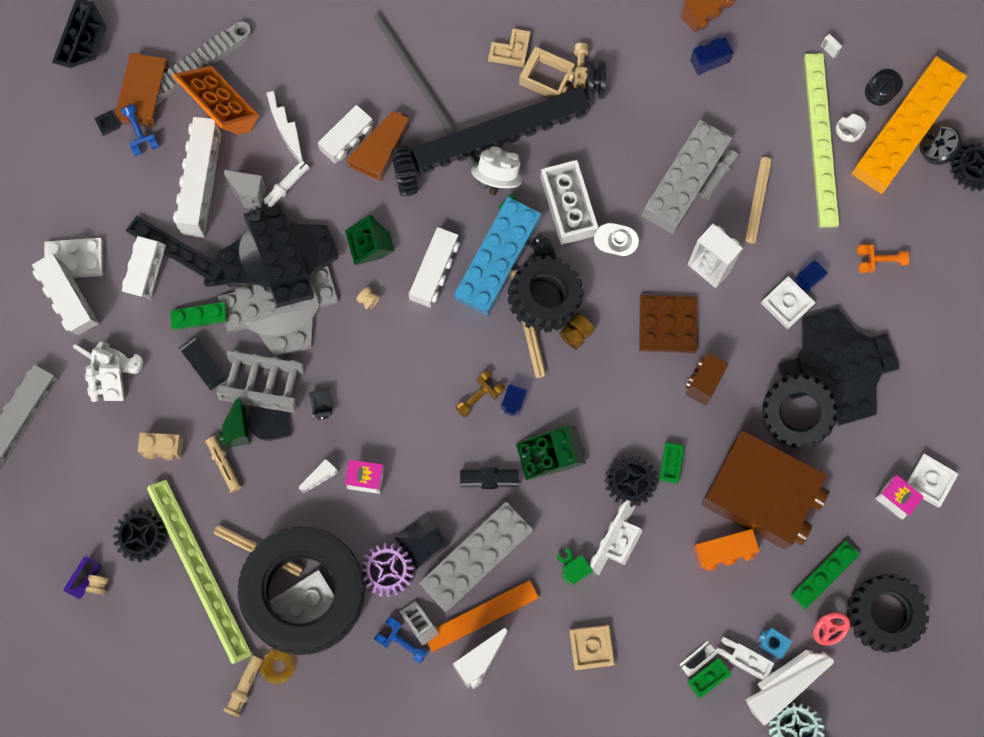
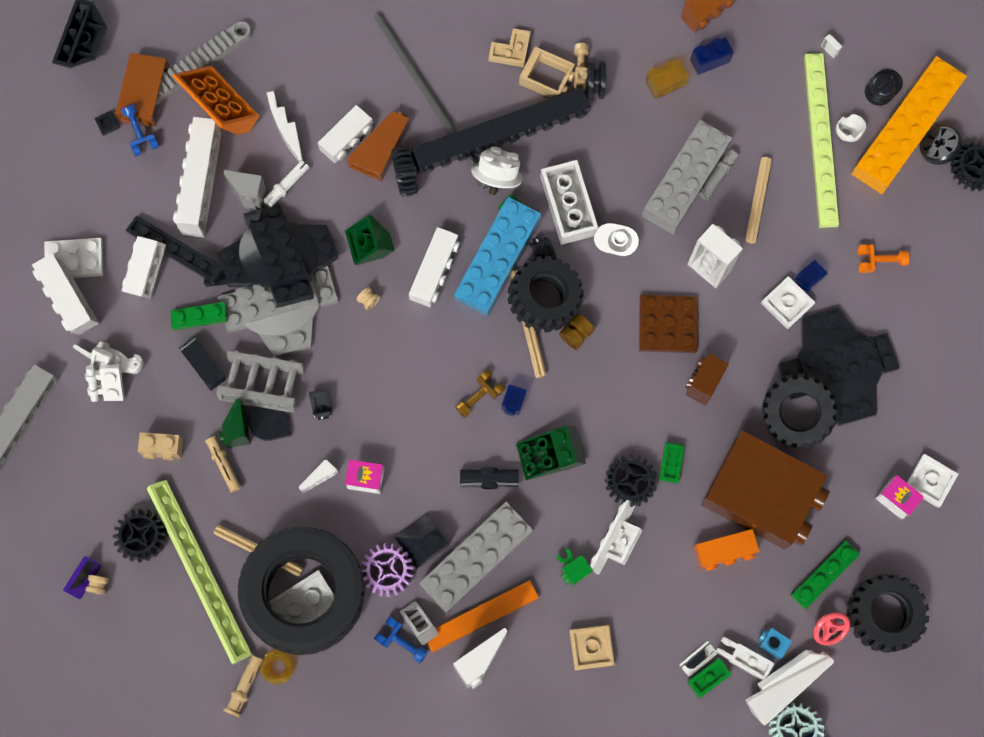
(667, 78): none -> clear yellow brick

